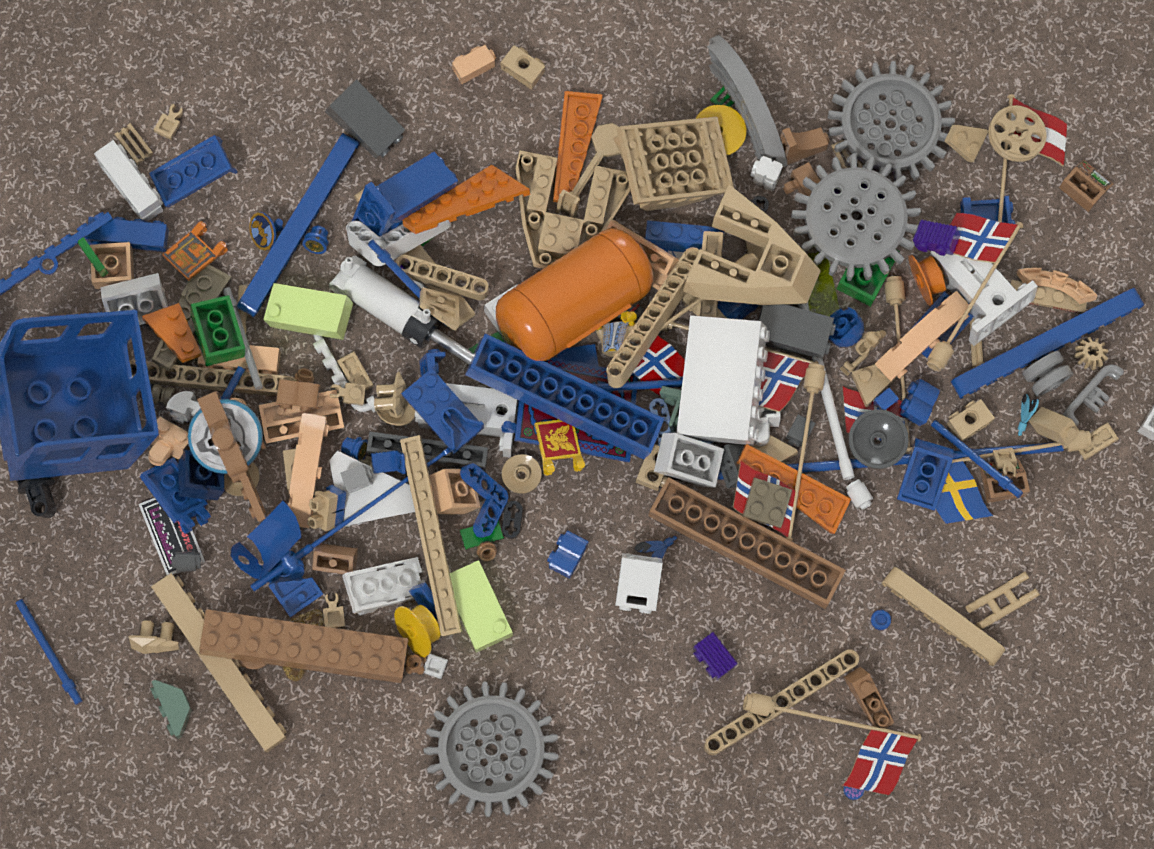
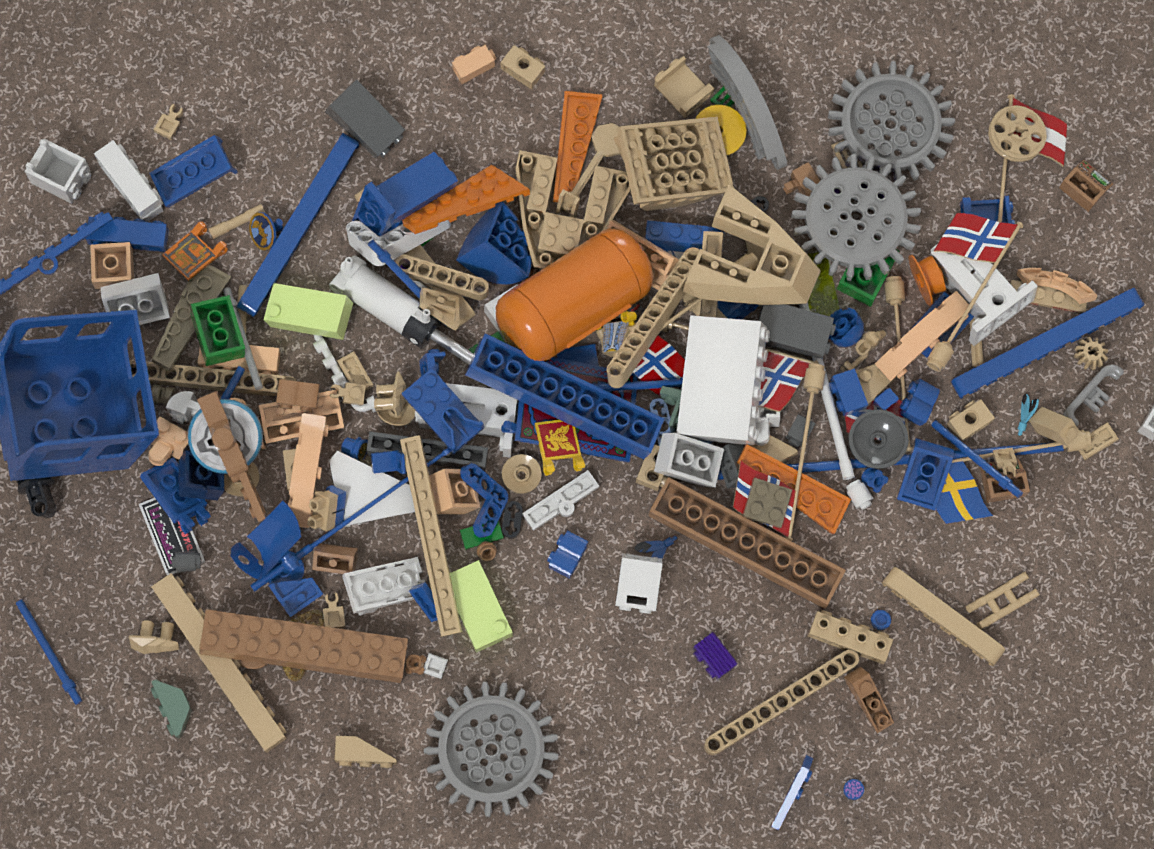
(58, 171): none -> white container
(92, 257): green tile -> none
(124, 131): tan tile -> none
(174, 331): orange wing -> none
(226, 226): none -> tan piece
(304, 375): medium nougat plate -> none
(316, 242): blue piece -> none
(355, 750): none -> tan slope
(357, 478): light grey brick -> none
(418, 627): yellow piece -> none
(496, 248): none -> blue brick
(561, 501): none -> white hinge
(682, 87): none -> tan panel
(766, 173): white brick -> none
(794, 792): none -> wing
(803, 144): medium nougat arch -> none
(848, 392): none -> blue brick
(850, 637): none -> tan brick
(874, 478): none -> blue brick
(878, 759): flag -> none
(936, 237): dark purple brick -> none
(966, 140): tan wing -> none
(1046, 372): light grey wheel -> none

